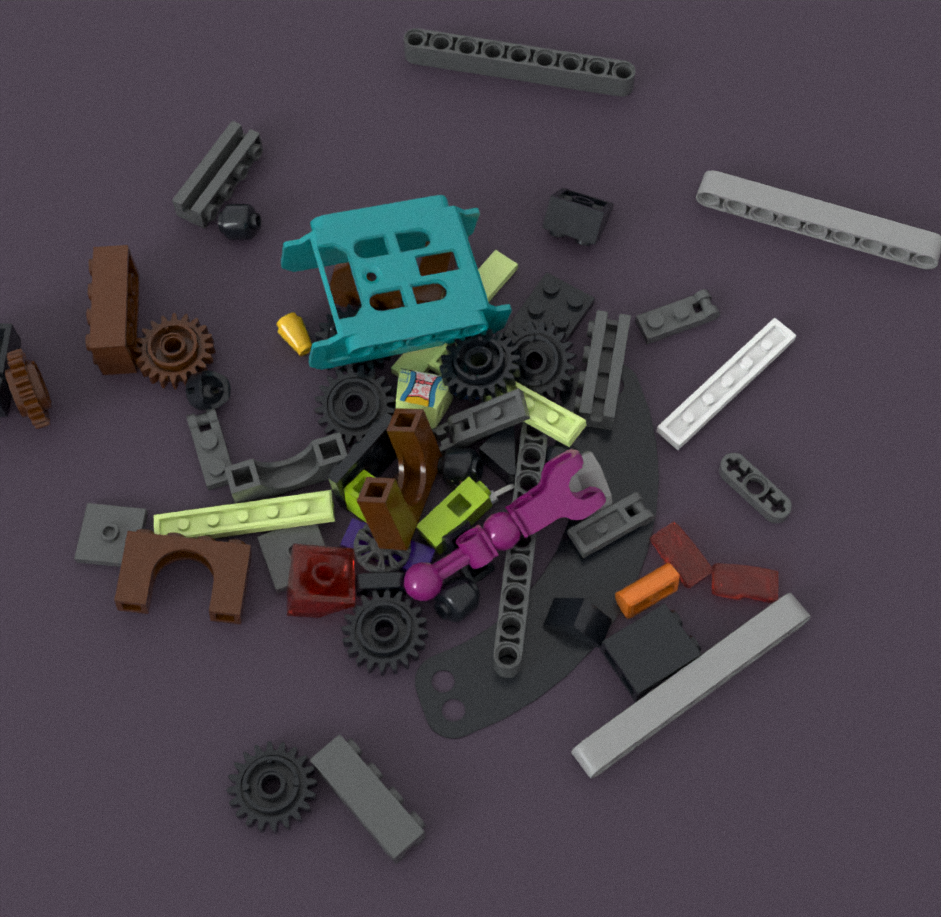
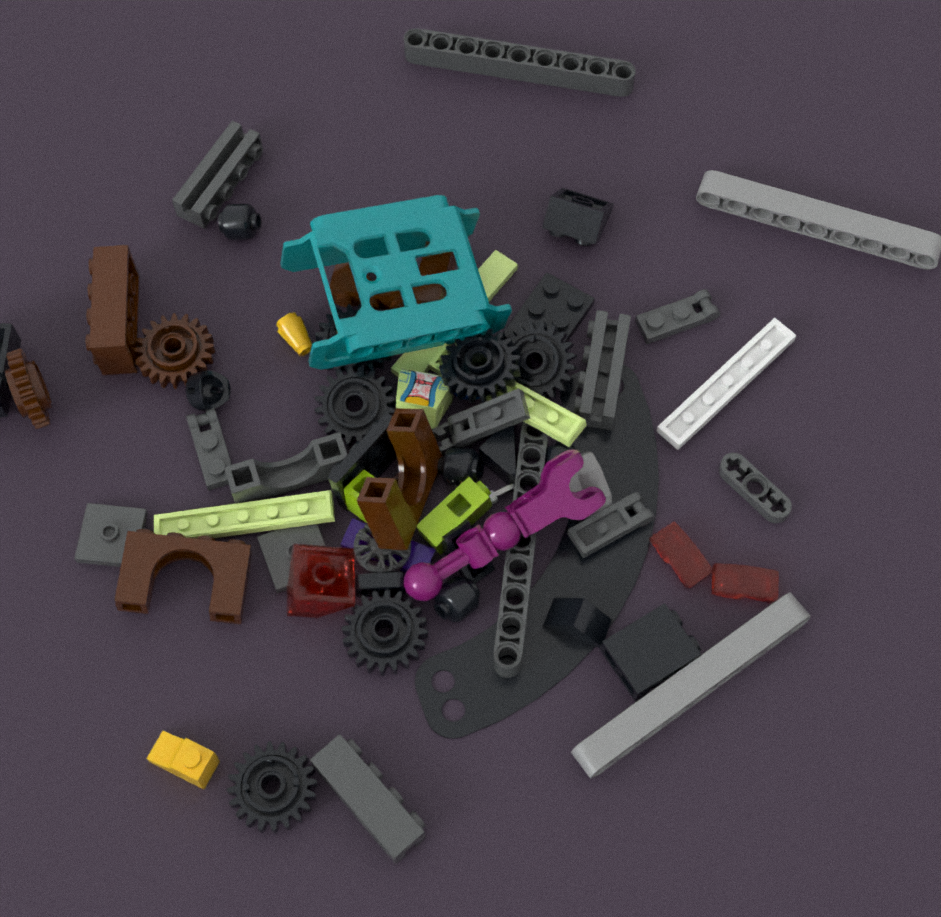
(184, 759): none -> yellow arch
(647, 590): orange brick -> none

